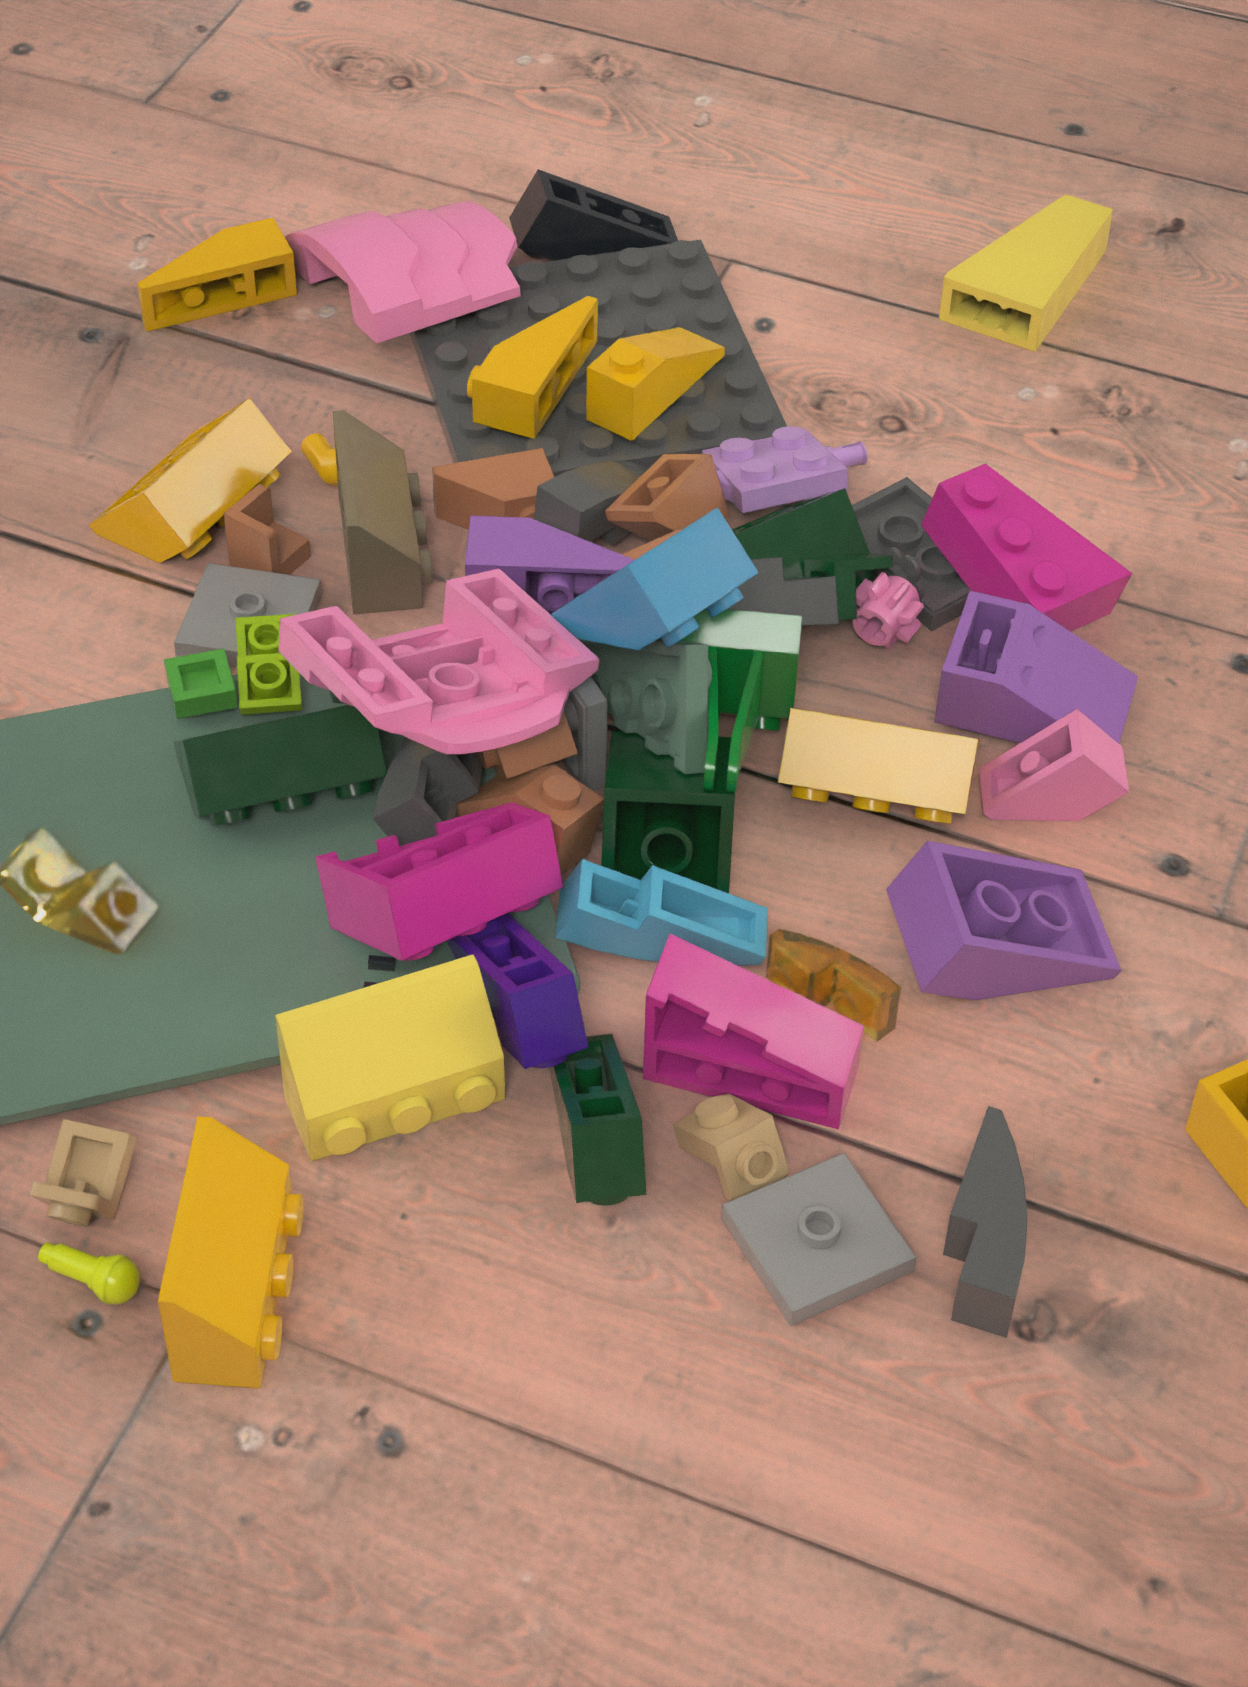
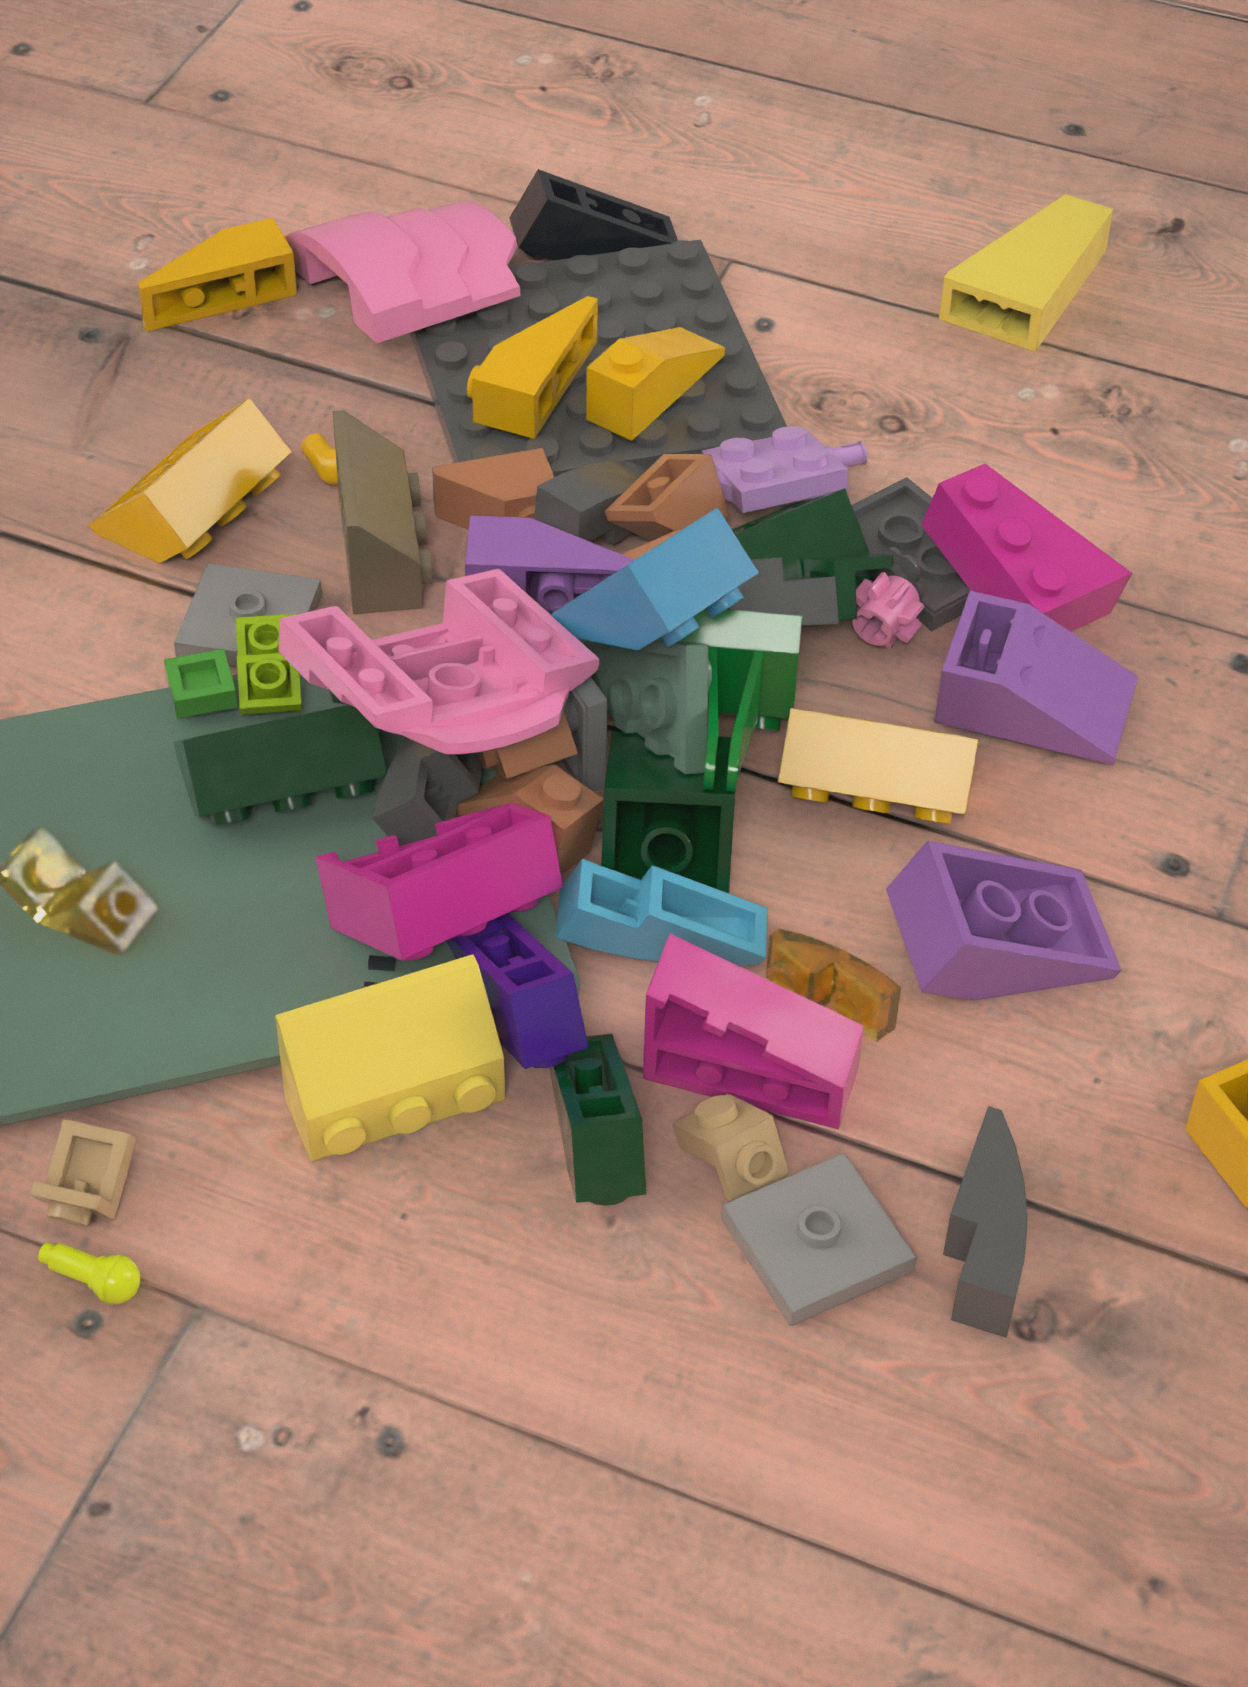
(228, 1260): yellow slope -> none
(258, 541): nougat panel -> none
(1055, 774): bright pink slope -> none

